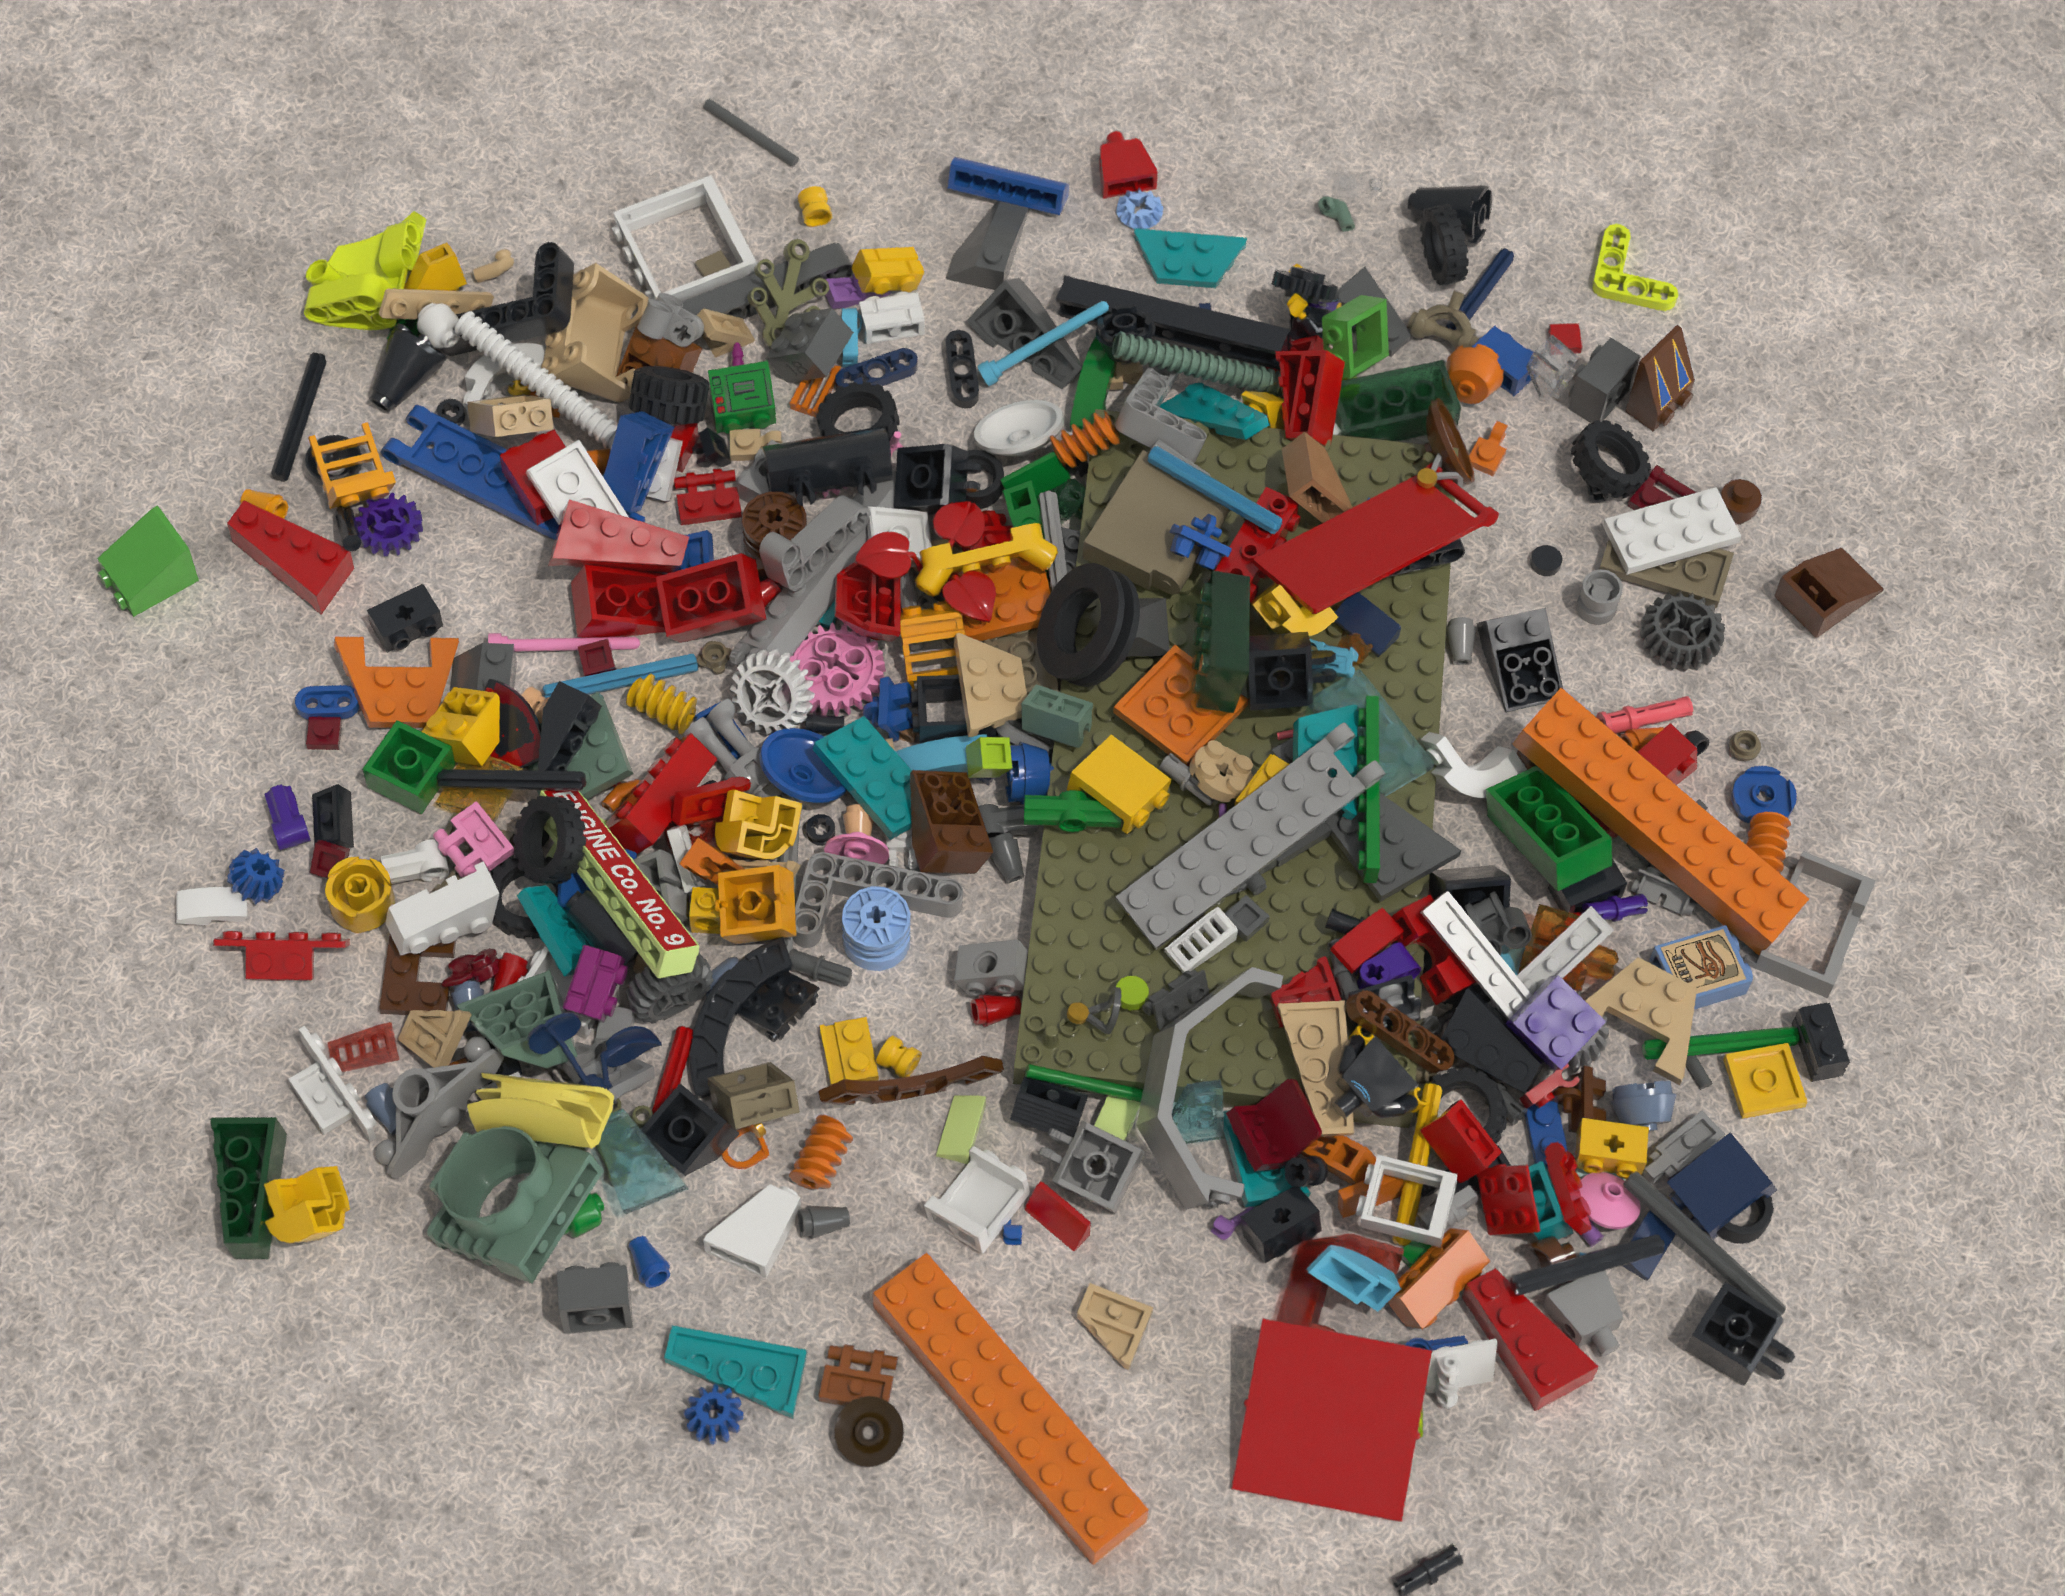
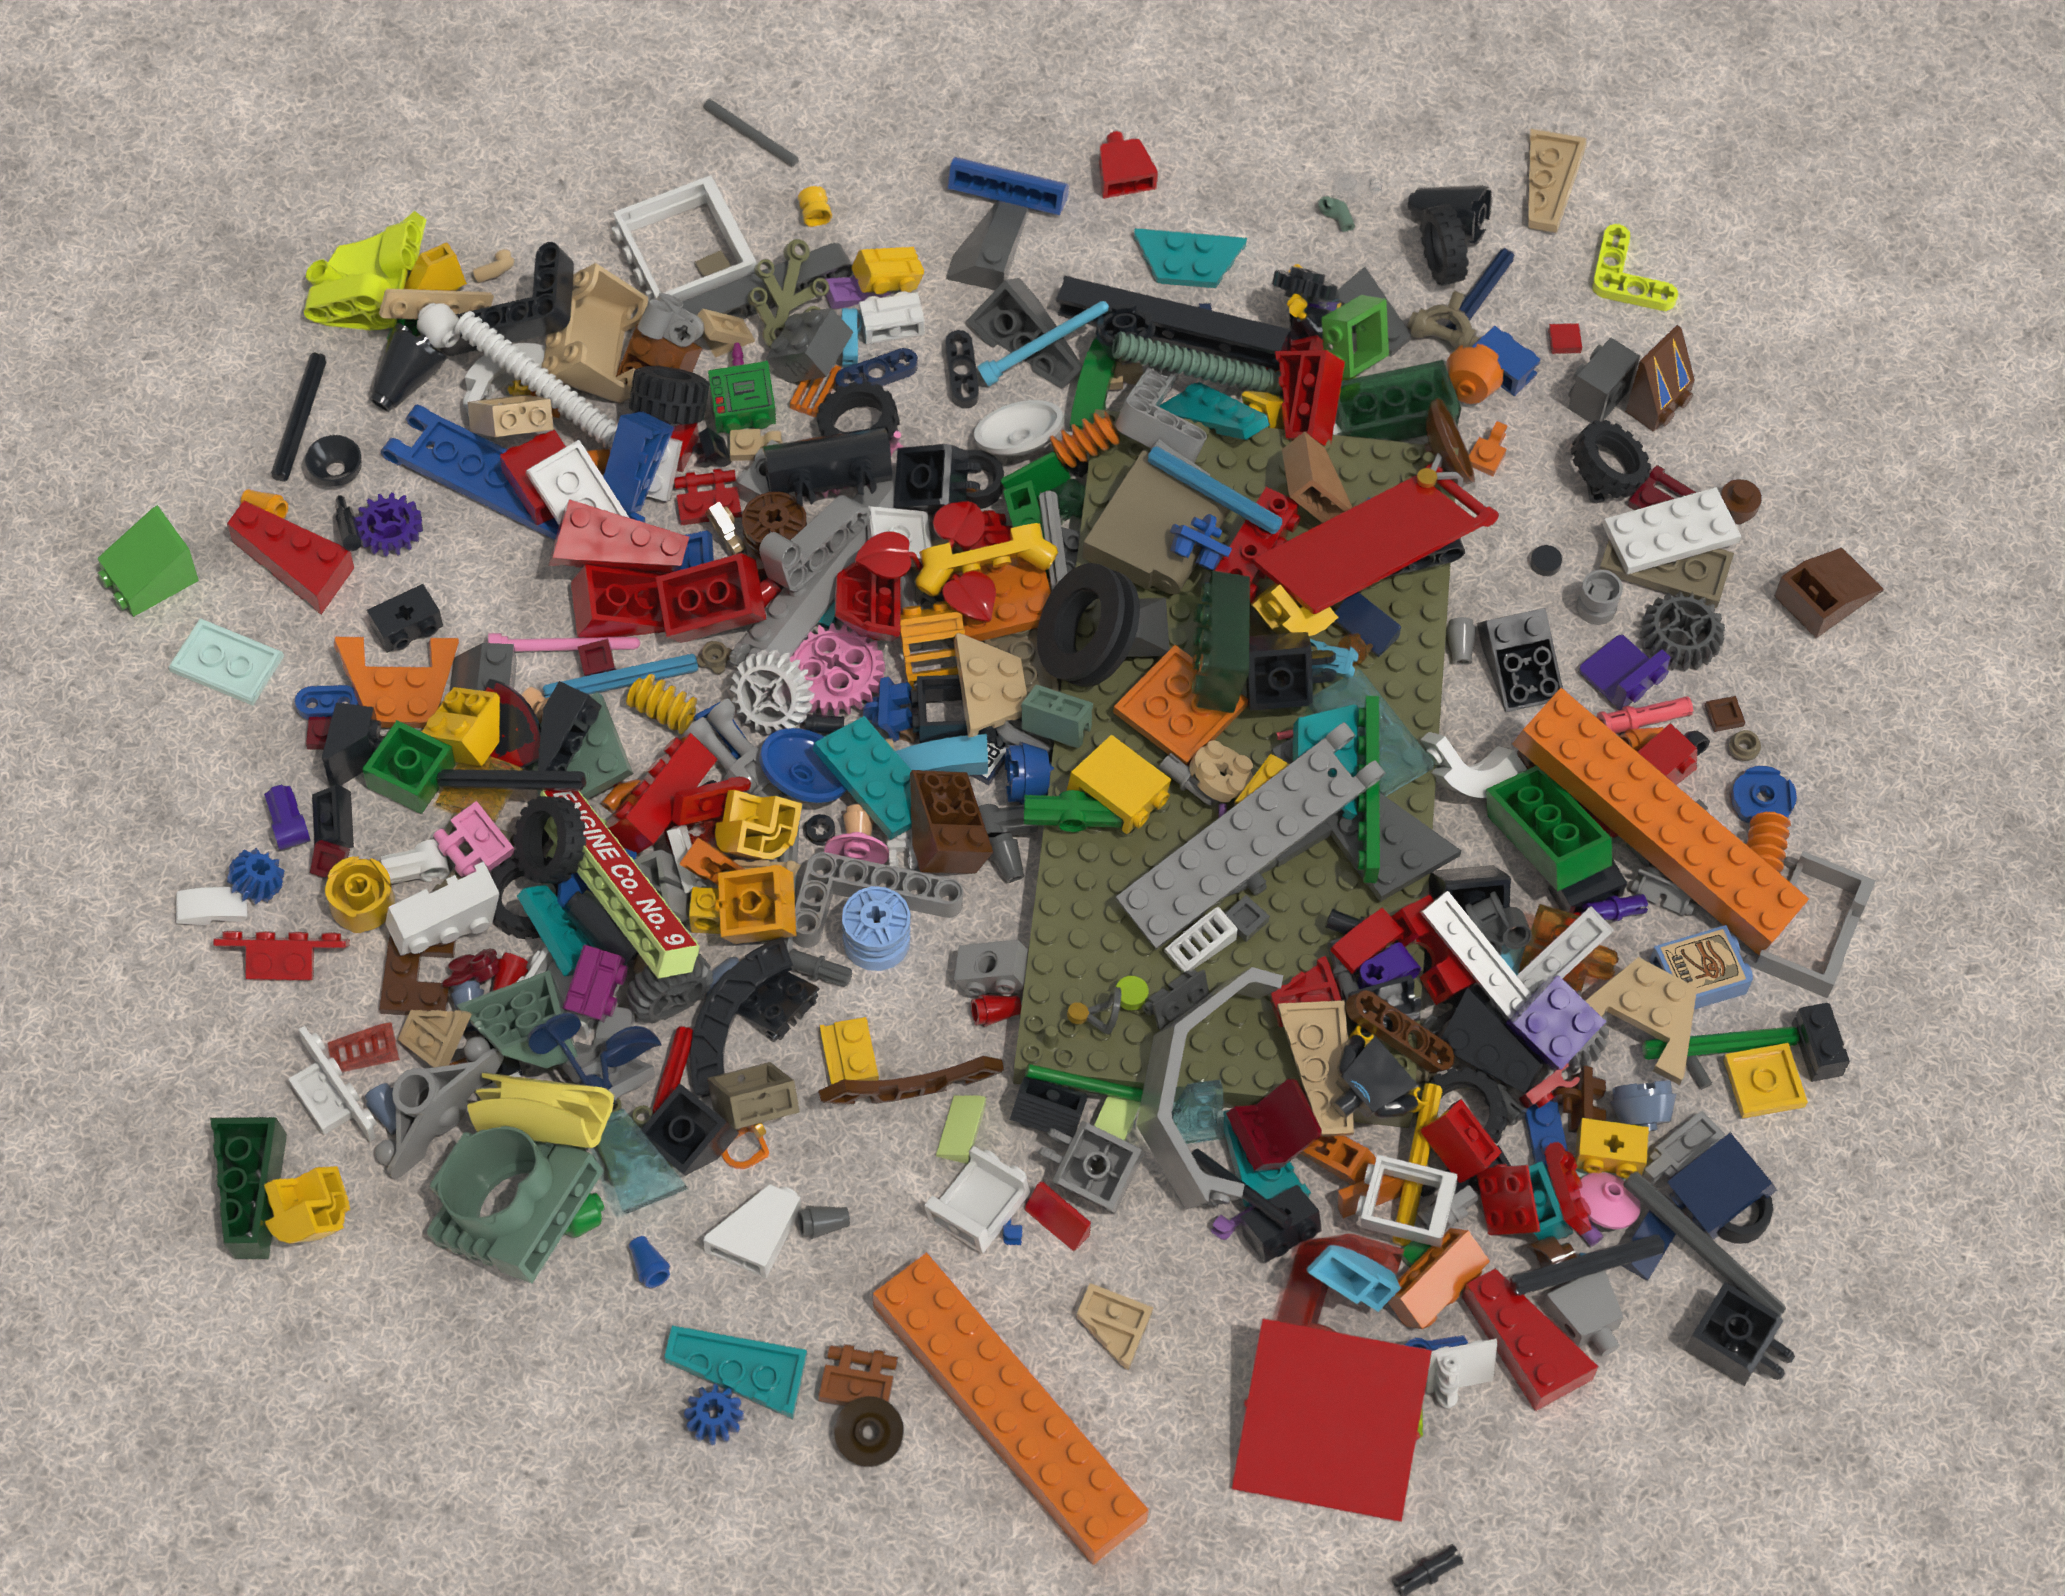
(226, 661): none -> light aqua tile
(350, 742): none -> black slope
(358, 487): light orange plate -> none
(456, 407): black bush -> none
(594, 1298): dark grey brick -> none
(723, 521): none -> tan plate
(821, 1153): orange piece -> none
(898, 1057): yellow wheel -> none
(989, 757): lime panel -> none
(1143, 218): light blue gear -> none
(1249, 1193): none -> black bar
(1306, 1171): black bush -> none
(1551, 369): clear slope -> none
(1552, 174): none -> tan wing
(1624, 671): none -> dark purple bracket
(1724, 713): none -> reddish brown tile

